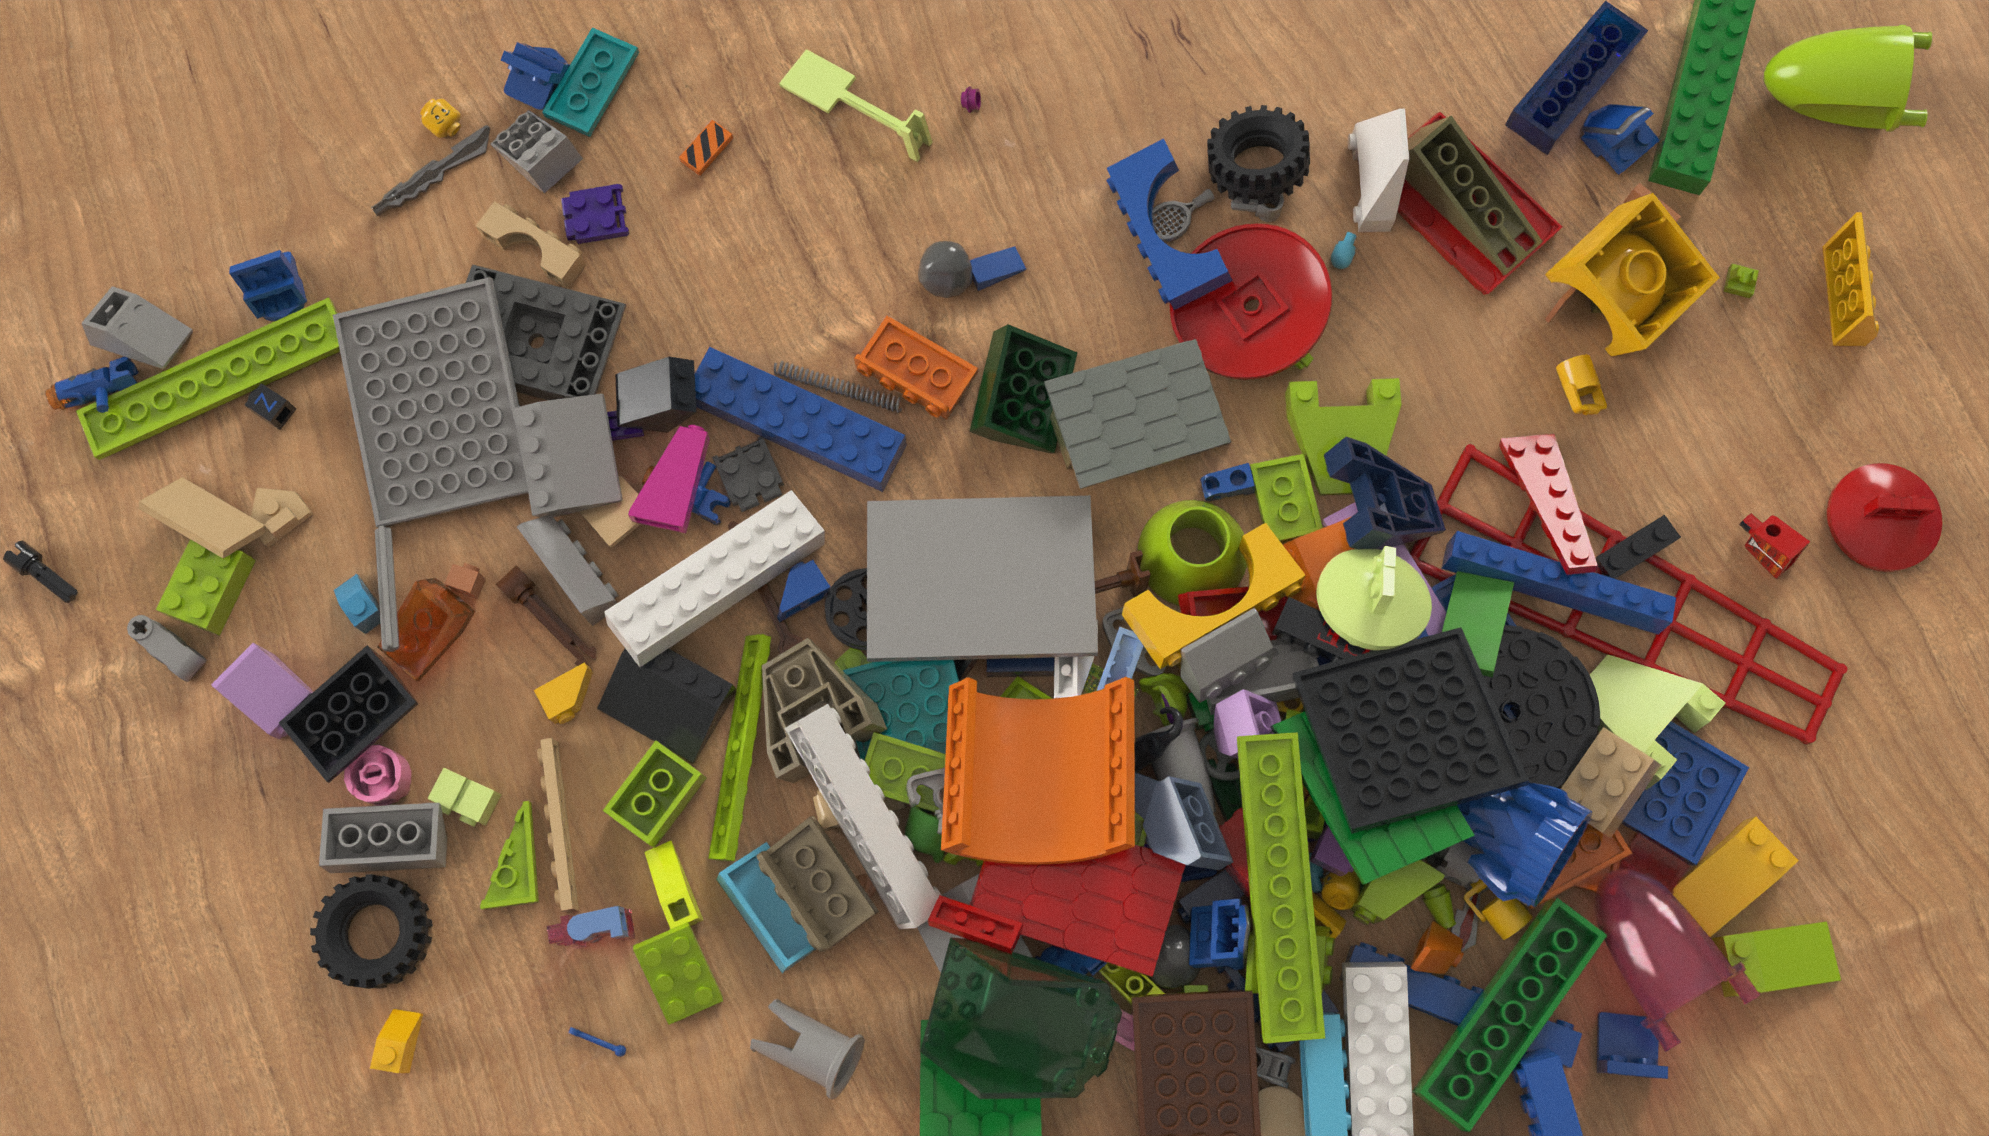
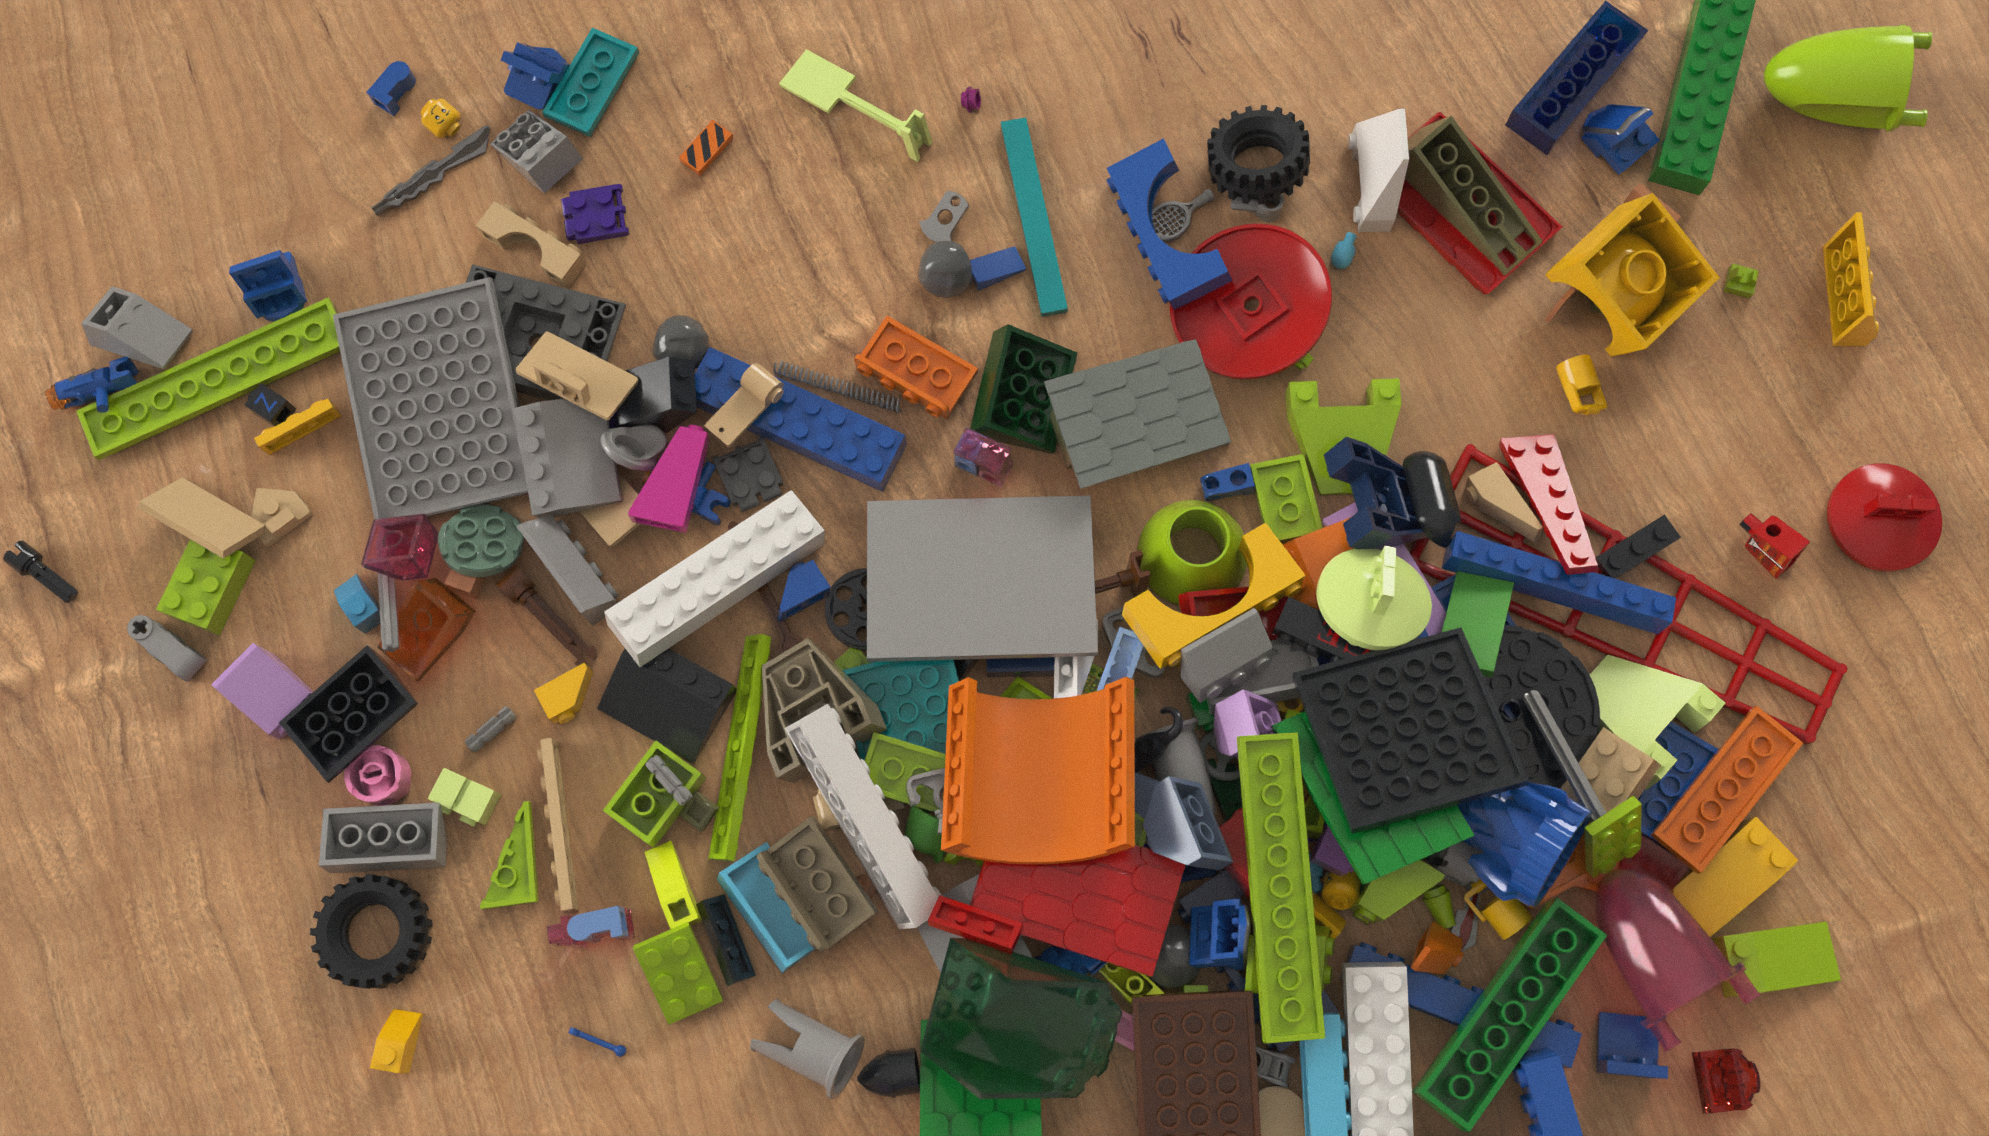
(297, 426): none -> yellow plate
(391, 86): none -> blue leg
(401, 547): none -> clear pink slope
(480, 541): none -> sand green tile
(490, 729): none -> light grey axle
(577, 375): none -> tan bracket
(634, 446): none -> light grey piece
(669, 780): none -> light grey axle
(681, 338): none -> dark grey piece
(699, 811): none -> olive tile
(725, 939): none -> black plate
(756, 393): none -> tan door
(892, 1073): none -> black helmet
(933, 228): none -> light grey piece
(983, 455): none -> clear pink hips
(1034, 217): none -> teal tile
(1166, 691): lime hair -> none
(1432, 496): none -> black brick
(1500, 500): none -> tan slope
(1563, 754): none -> light grey axle
(1613, 837): none -> lime plate
(1725, 1080): none -> clear red slope
(1726, 789): none -> orange plate

